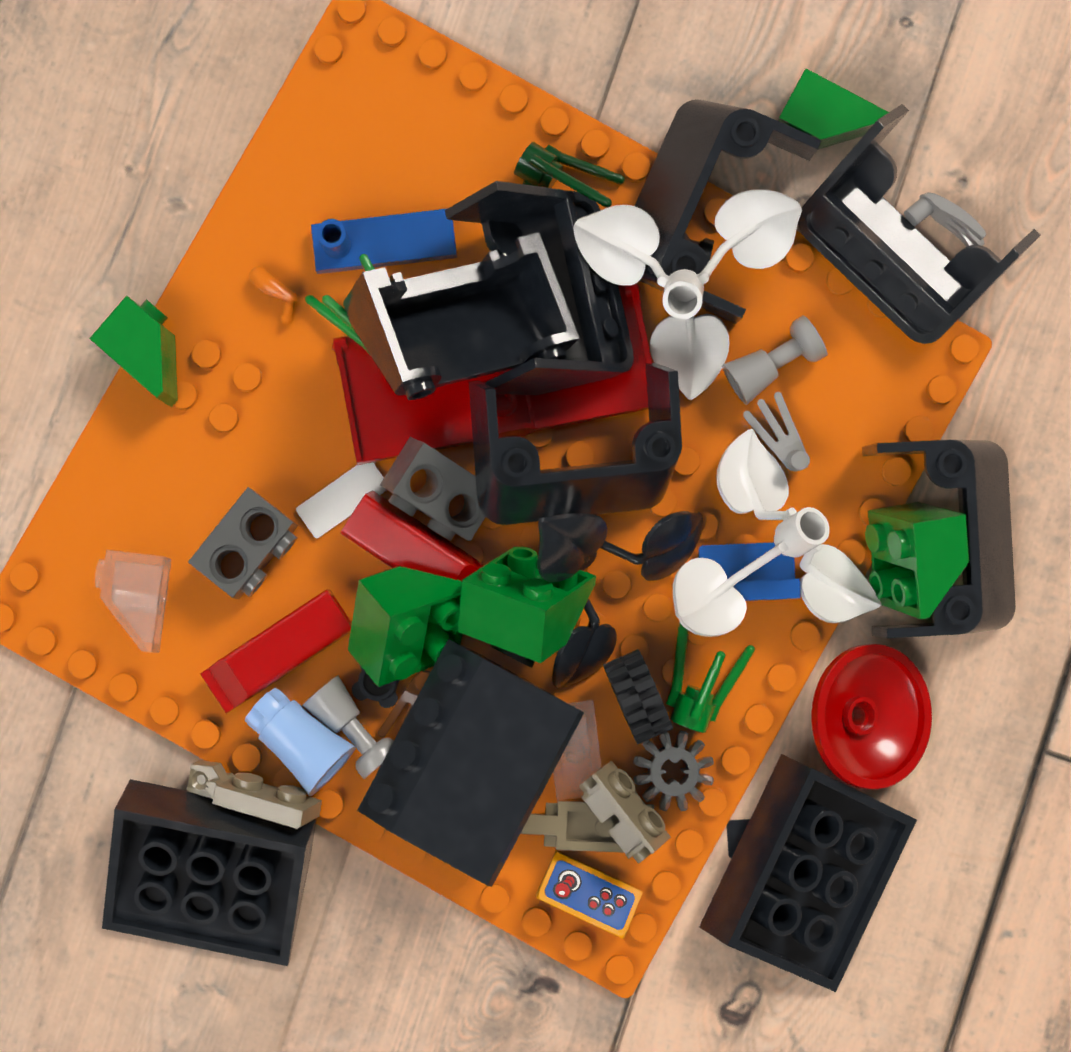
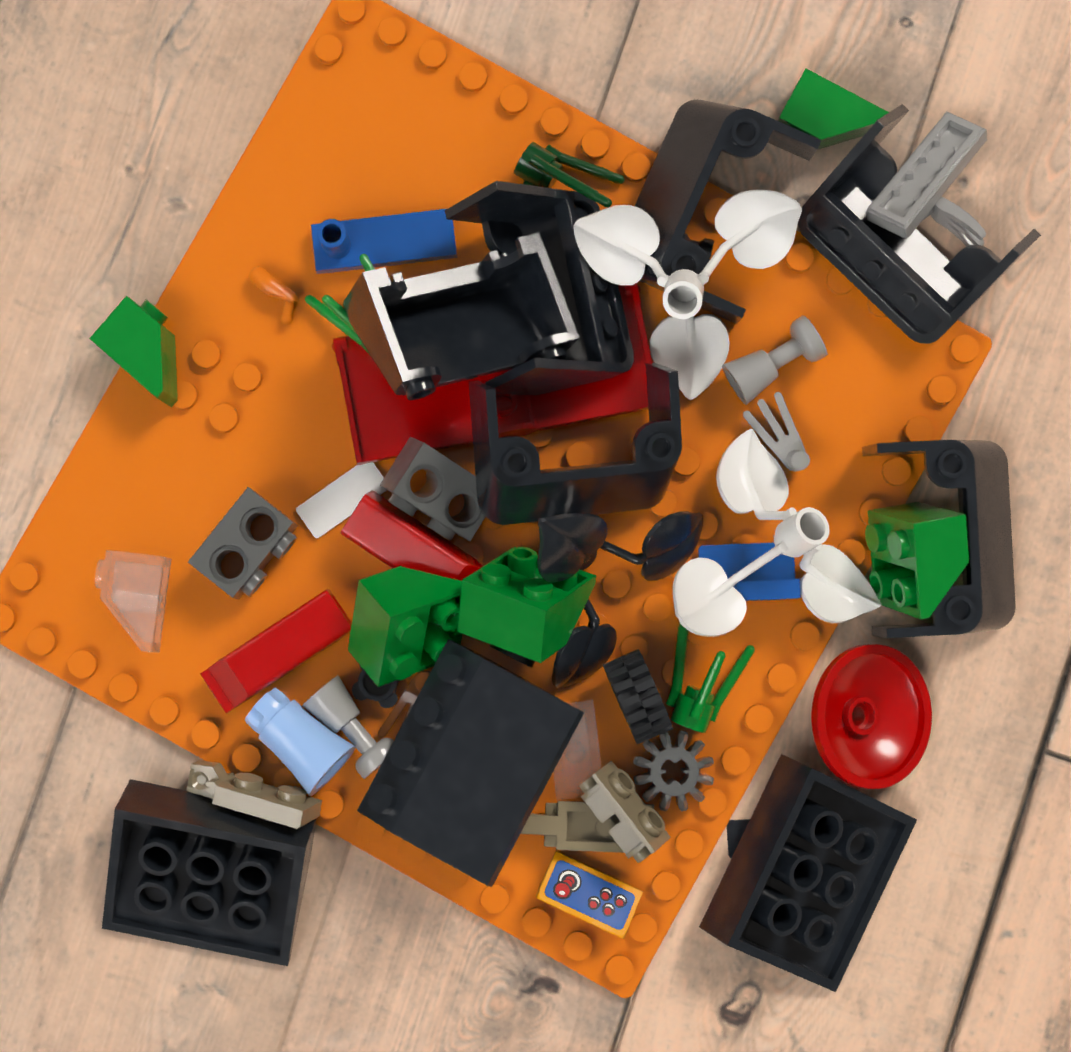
(926, 175): none -> light grey plate

